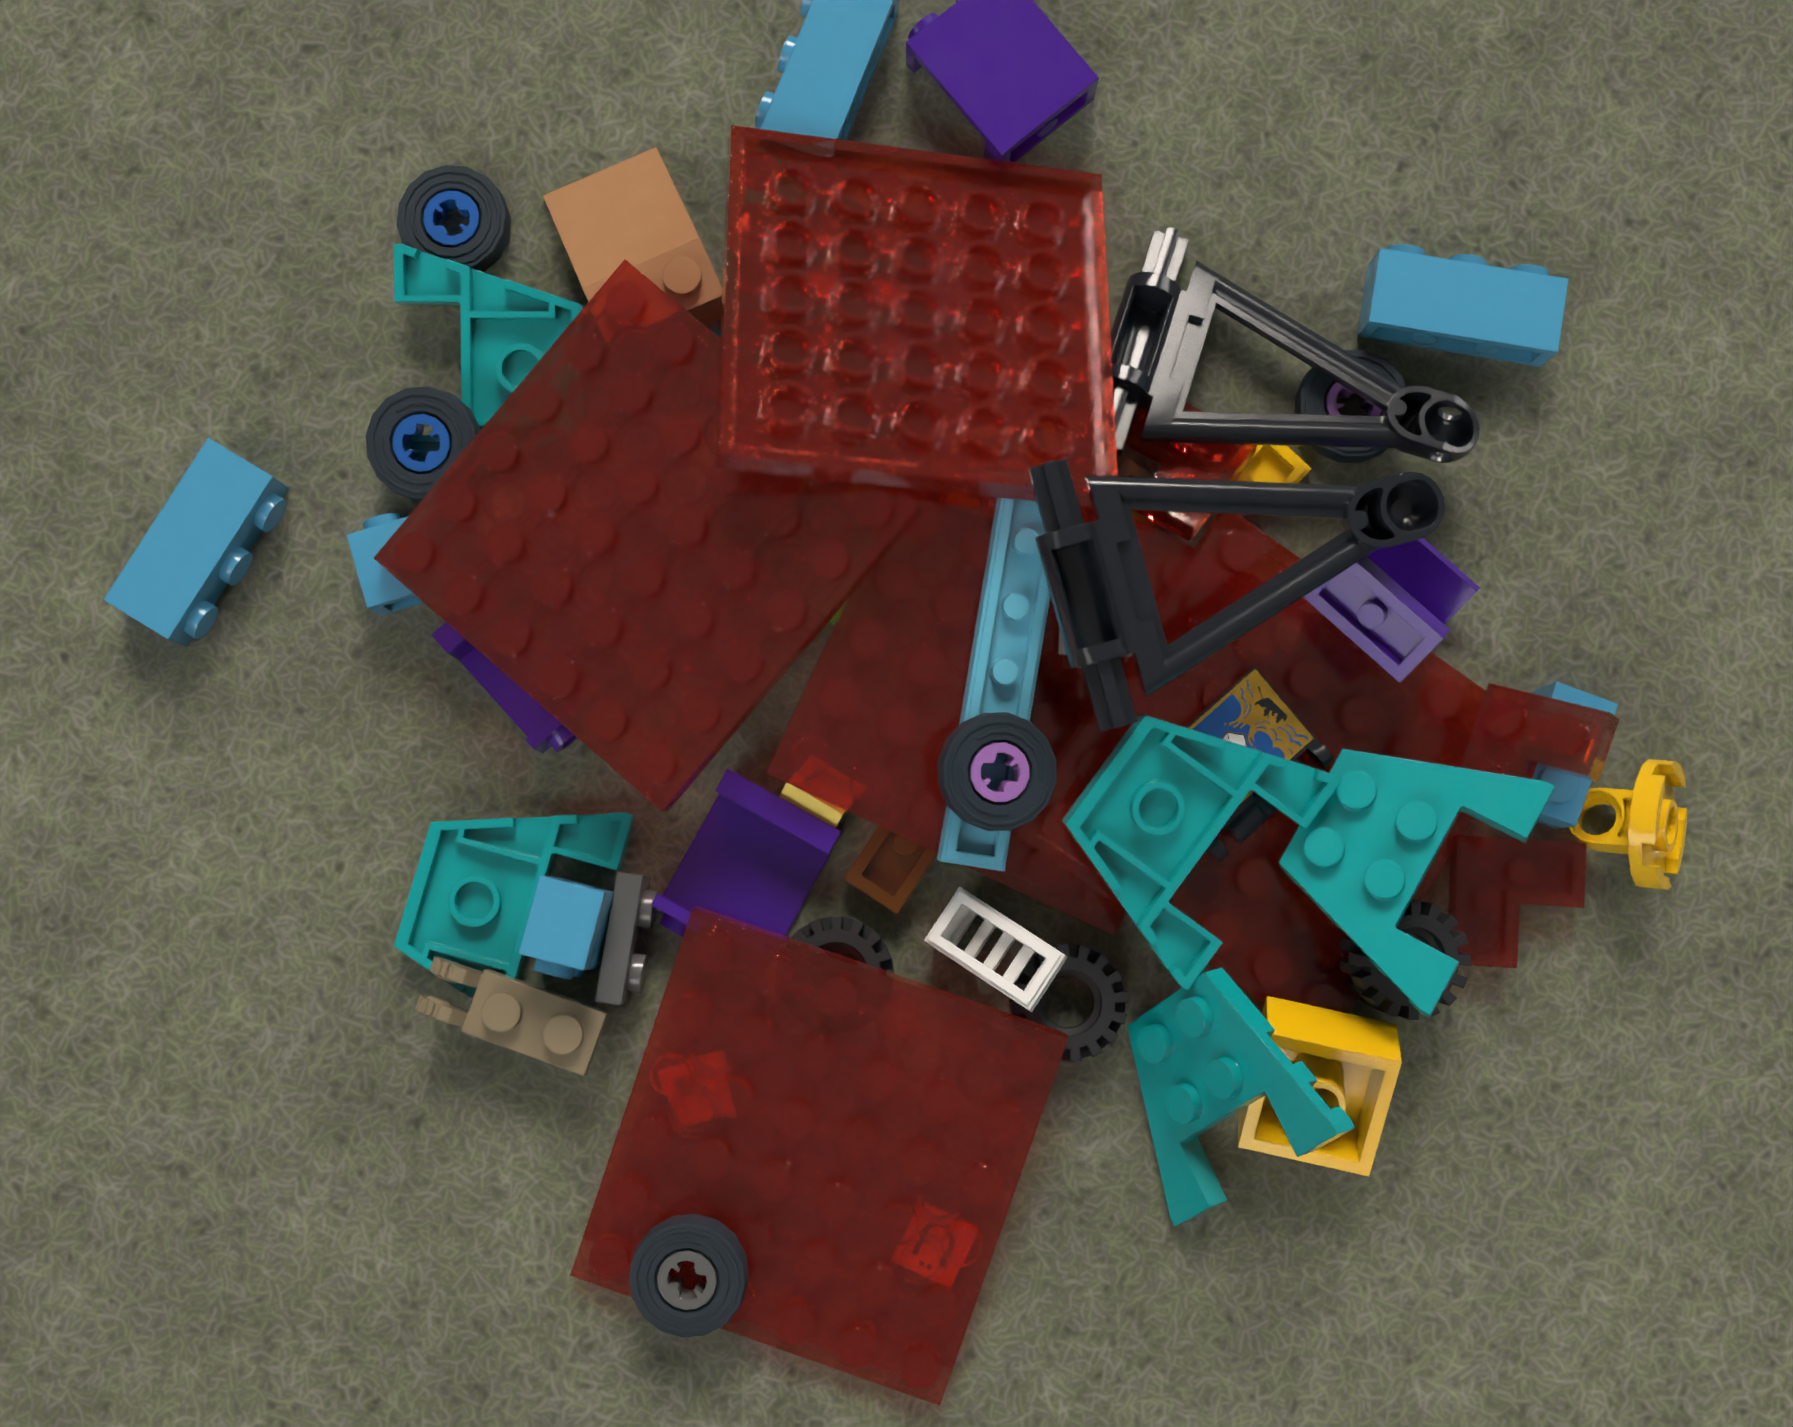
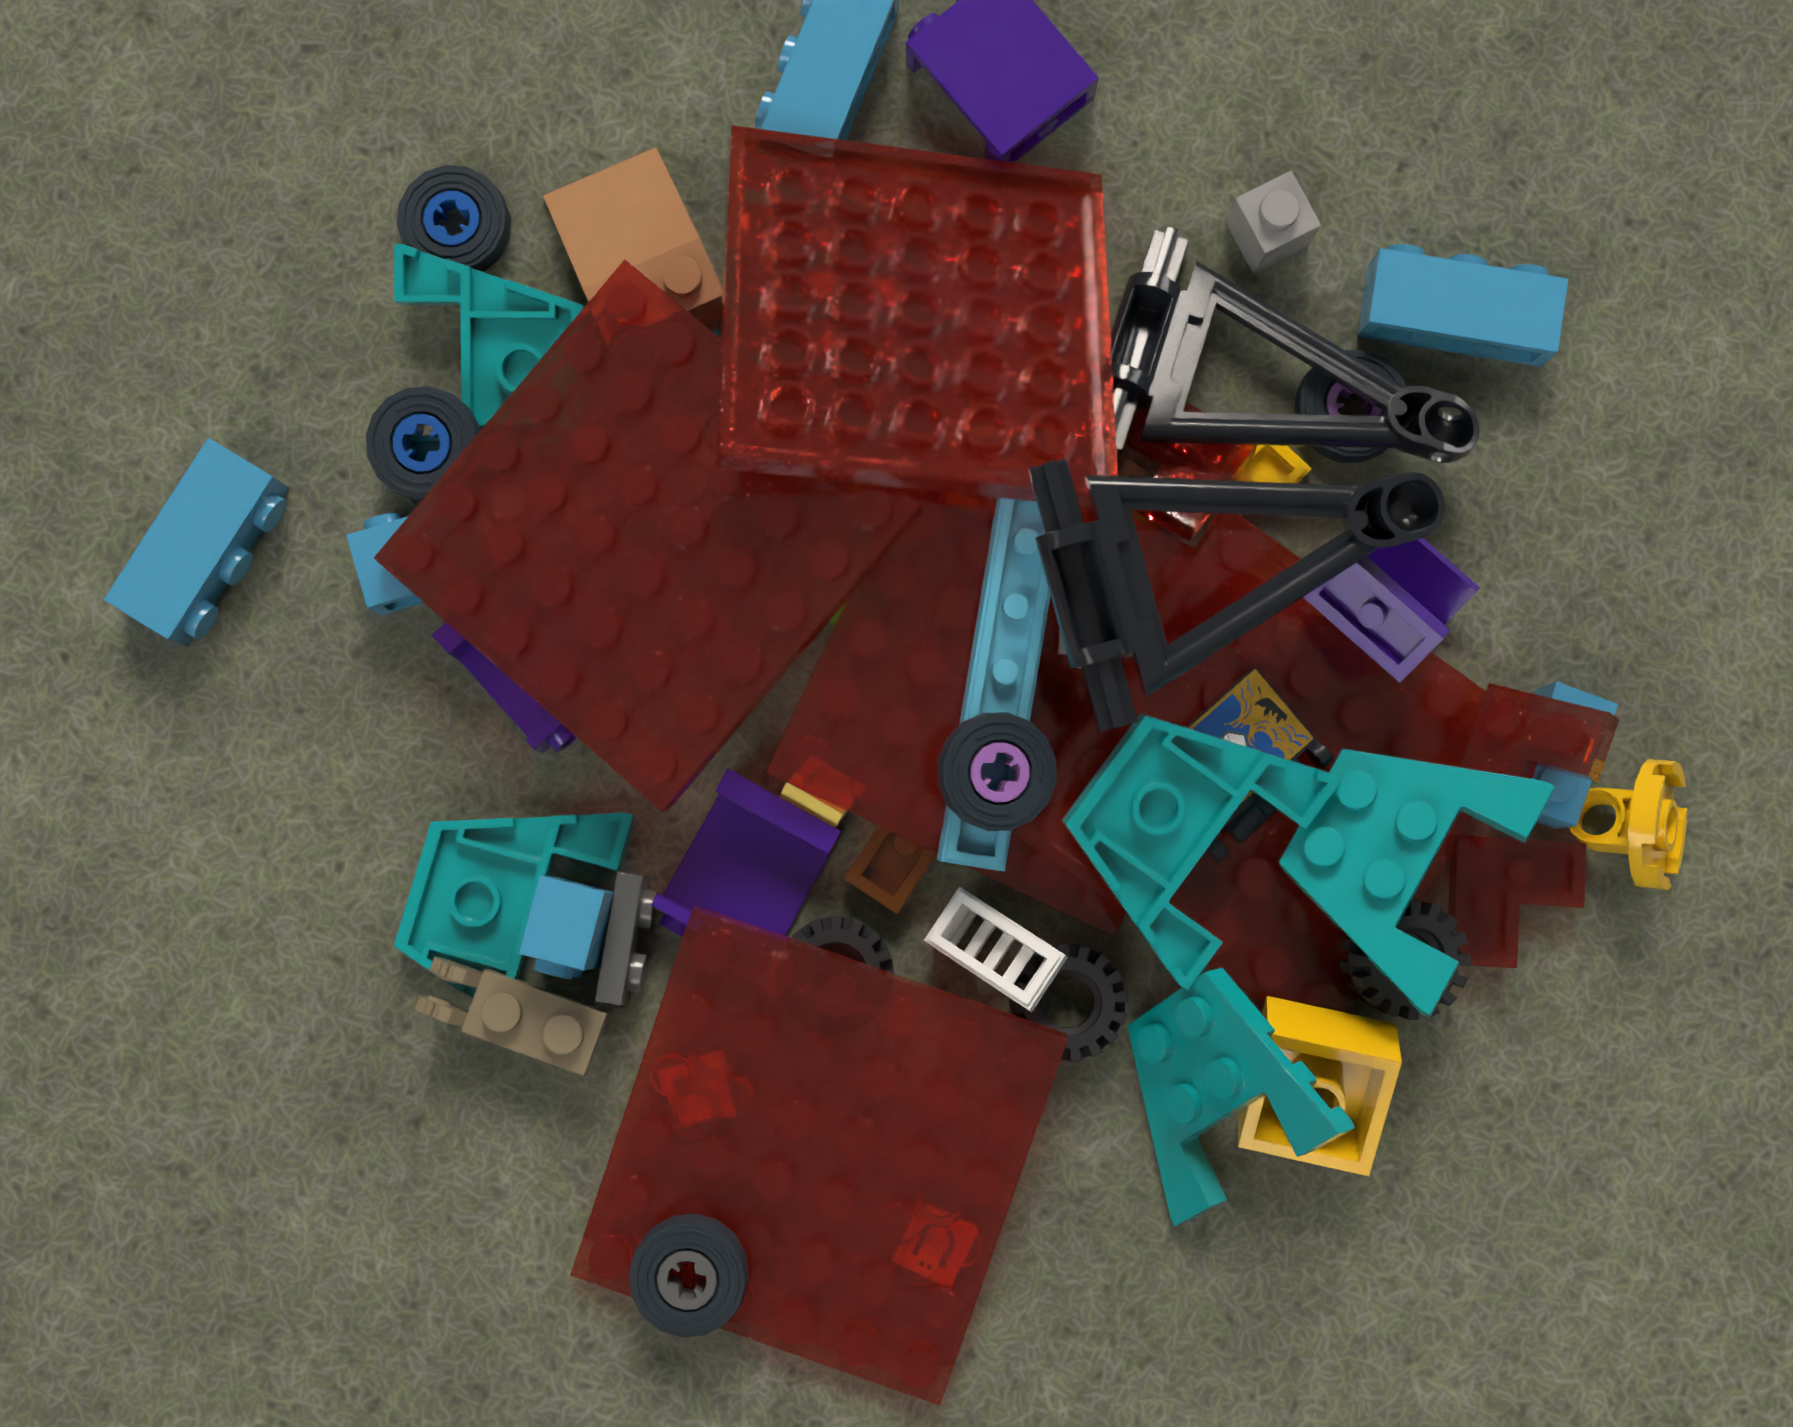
(1272, 222): none -> light grey brick

